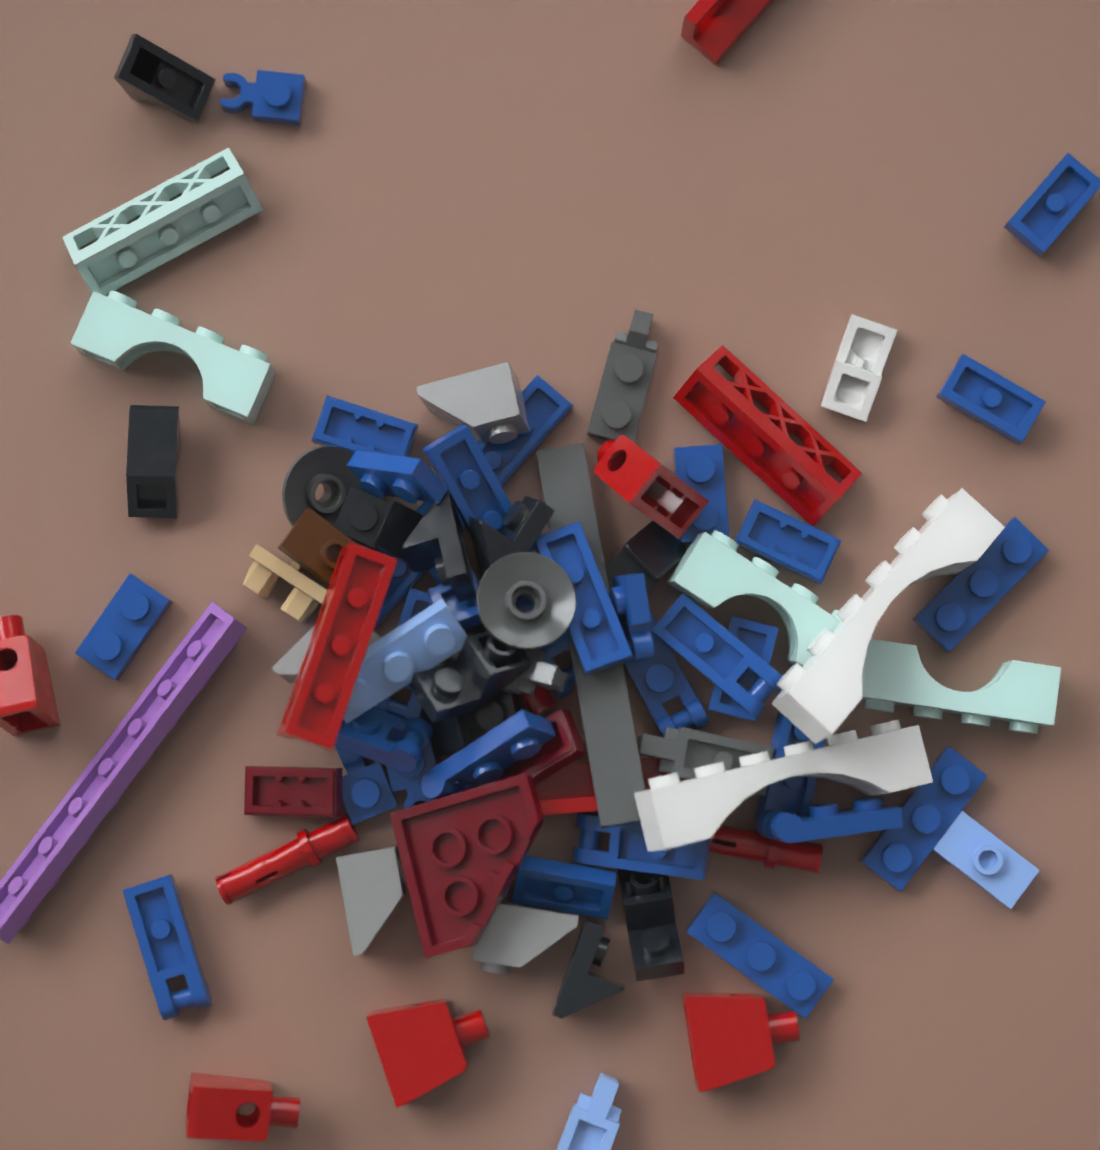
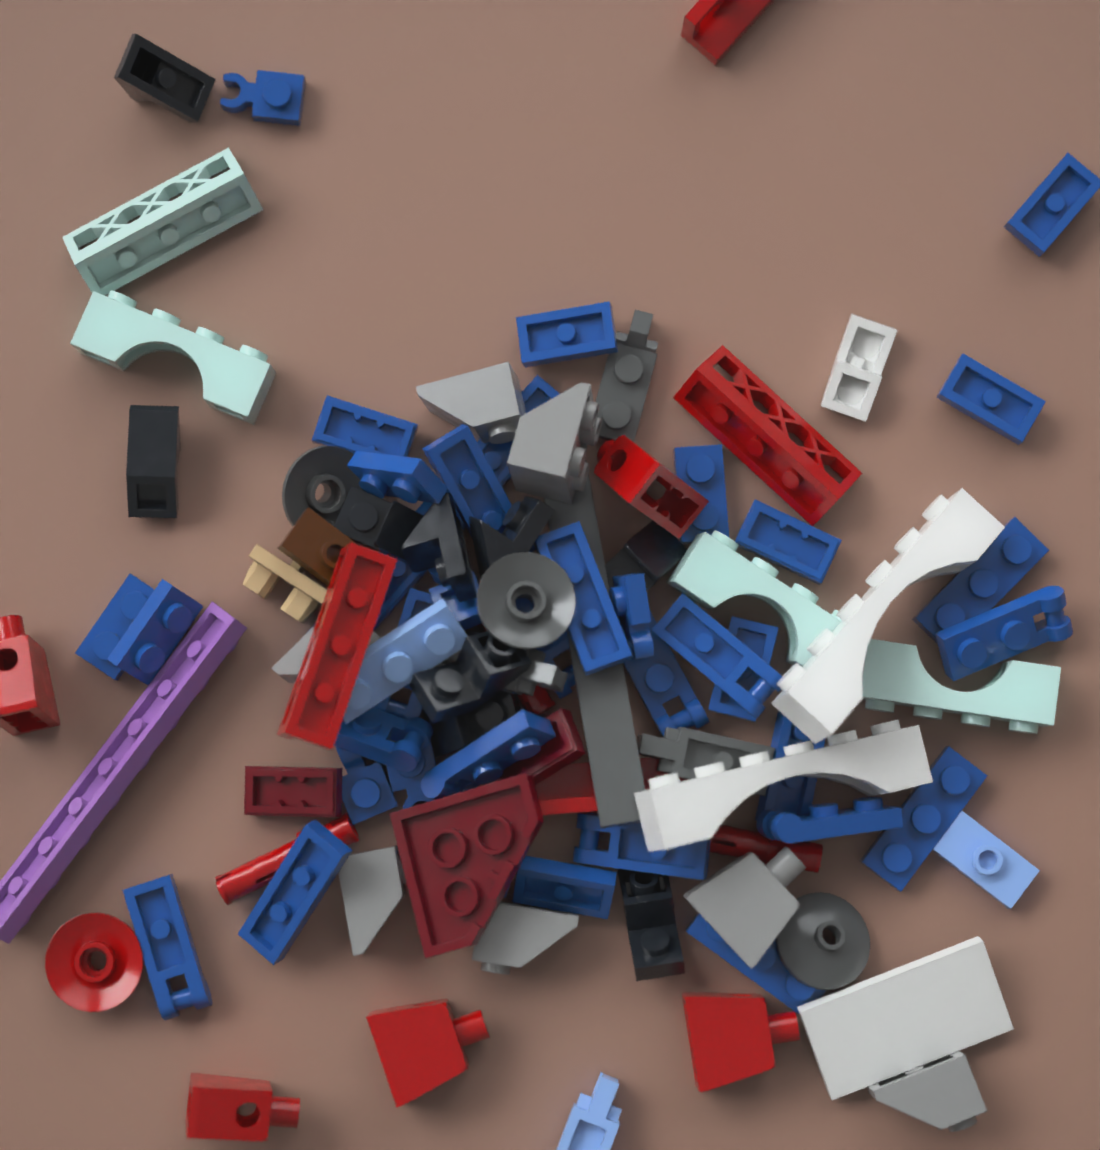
(70, 965): none -> red dish
(155, 632): none -> blue plate
(294, 891): none -> blue plate
(553, 445): none -> light grey slope
(567, 334): none -> blue plate
(579, 985): black slope -> none
(749, 902): none -> light grey torso
(810, 957): none -> dark grey dish
(905, 1018): none -> white tile
(935, 1093): none -> light grey slope
(1004, 632): none -> blue plate

